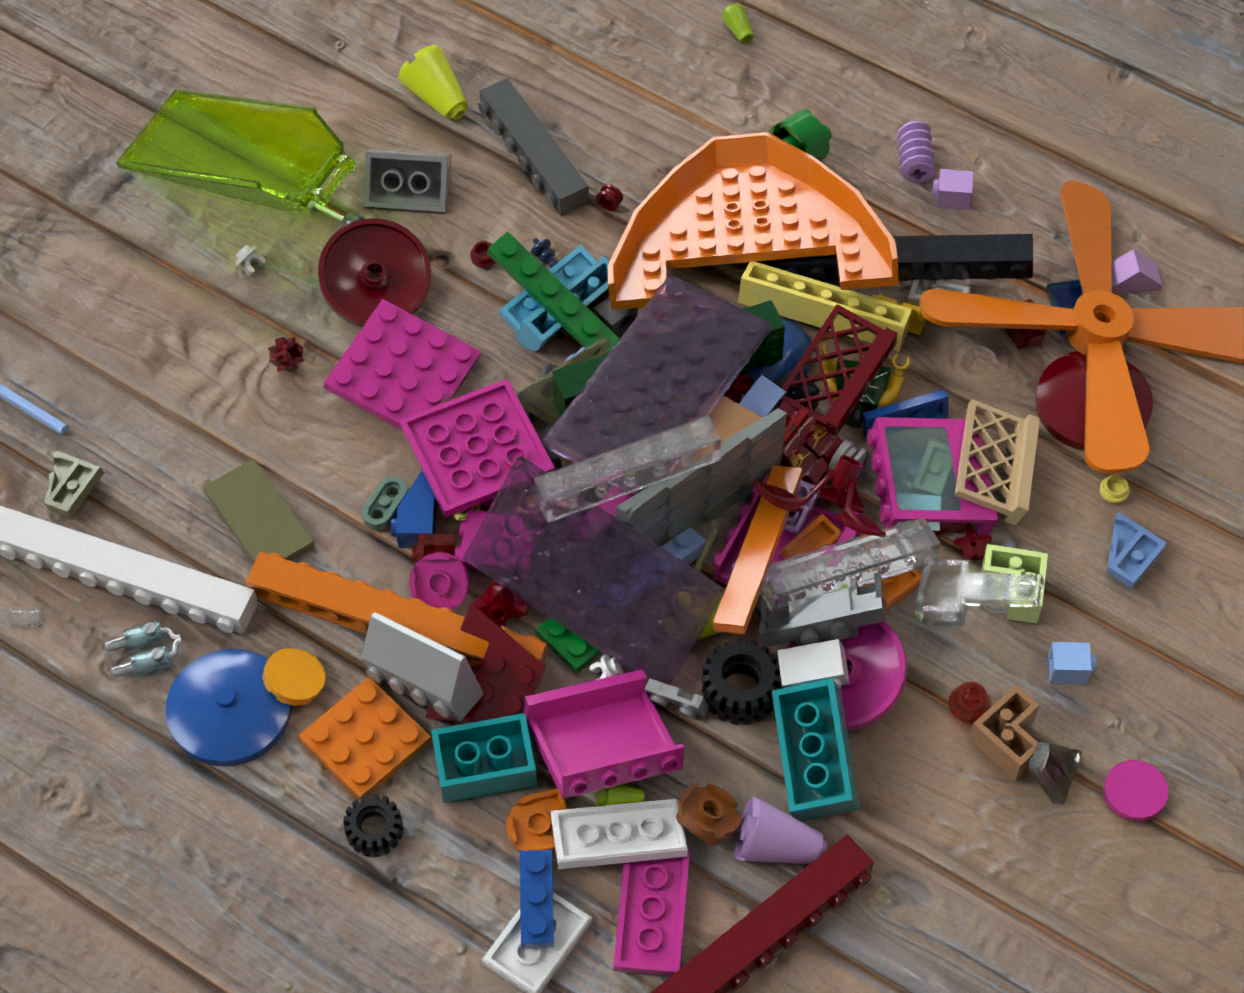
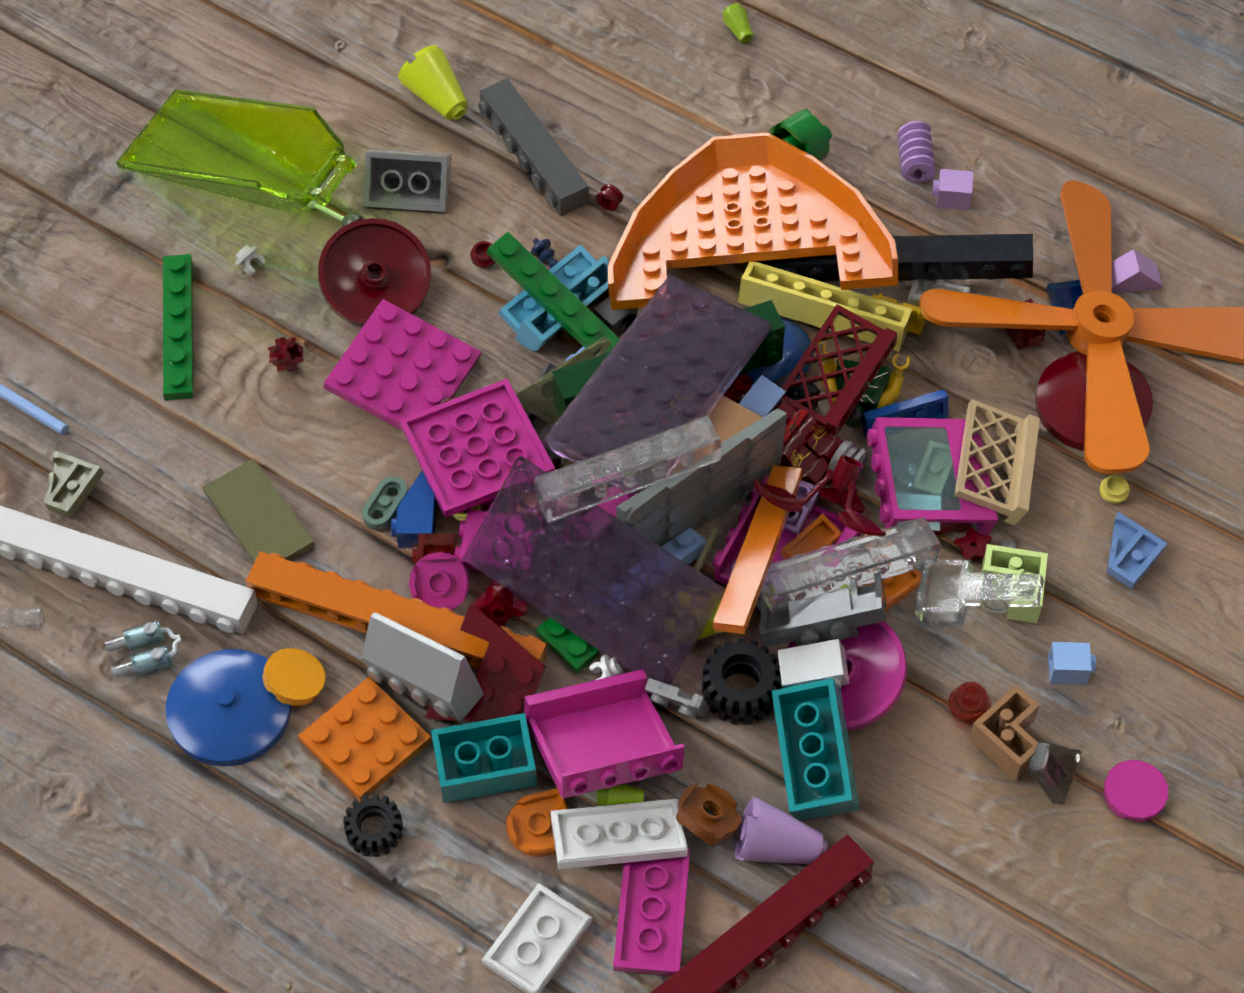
(178, 327): none -> green plate
(536, 899): blue plate -> none

